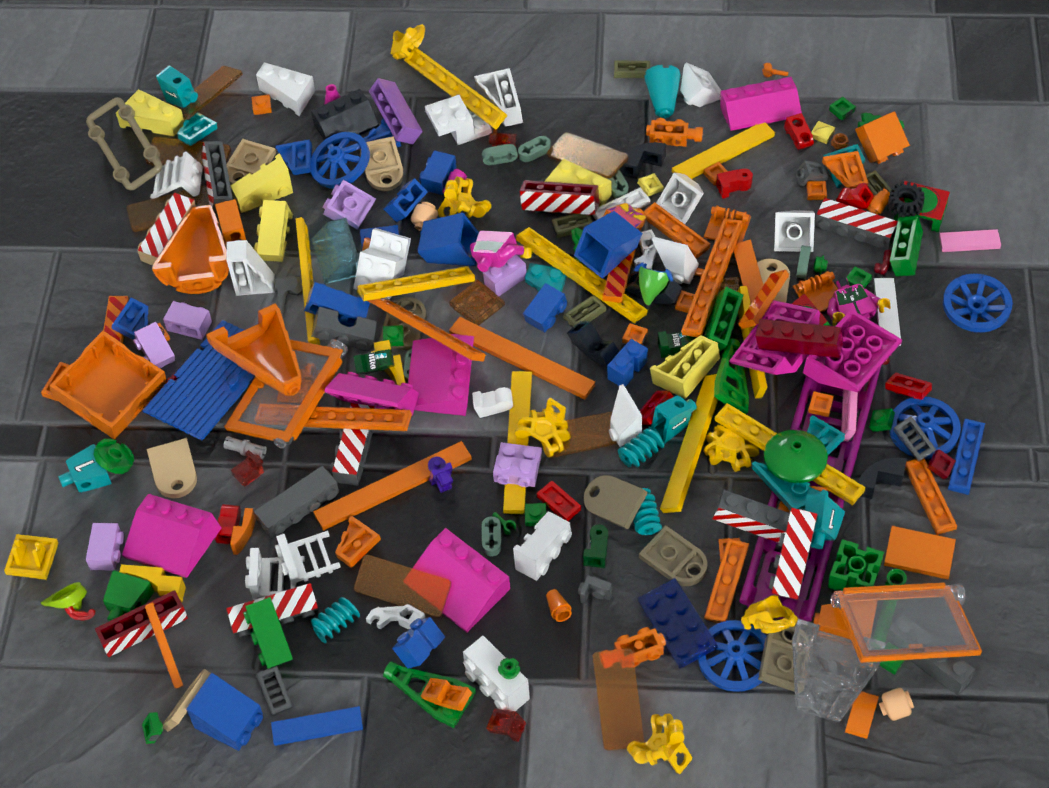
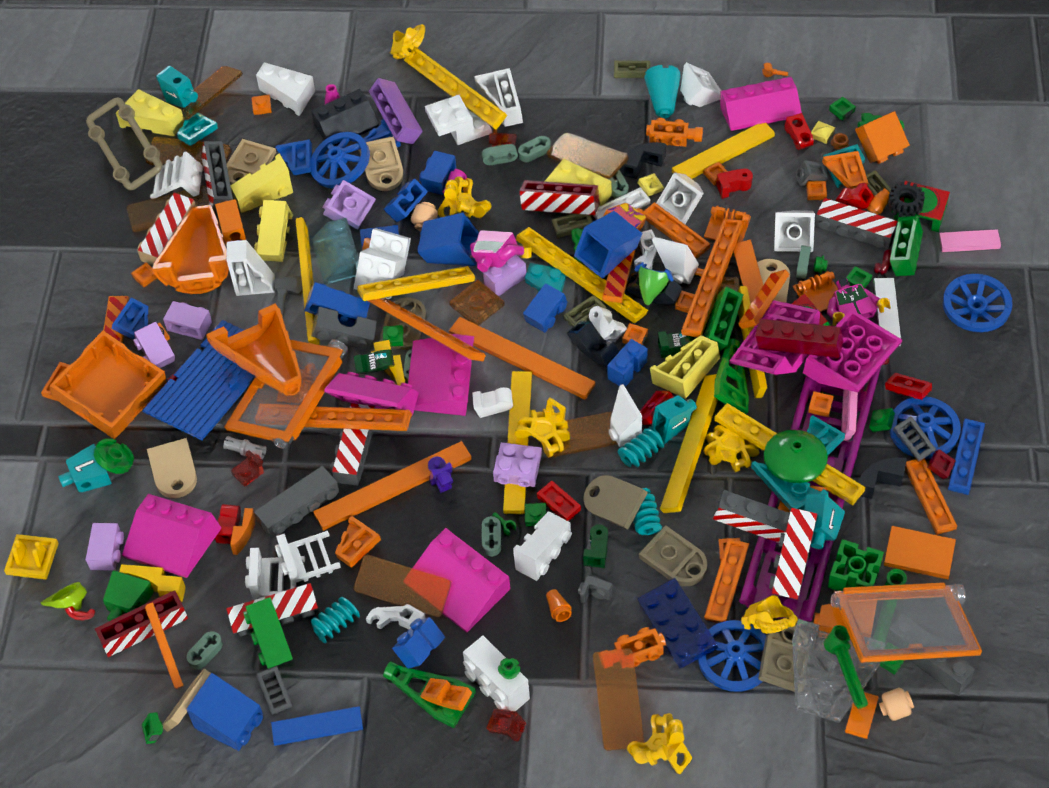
(144, 275): none -> orange tile
(204, 650): none -> sand green beam
(605, 325): none -> white leg
(838, 644): none -> green axle

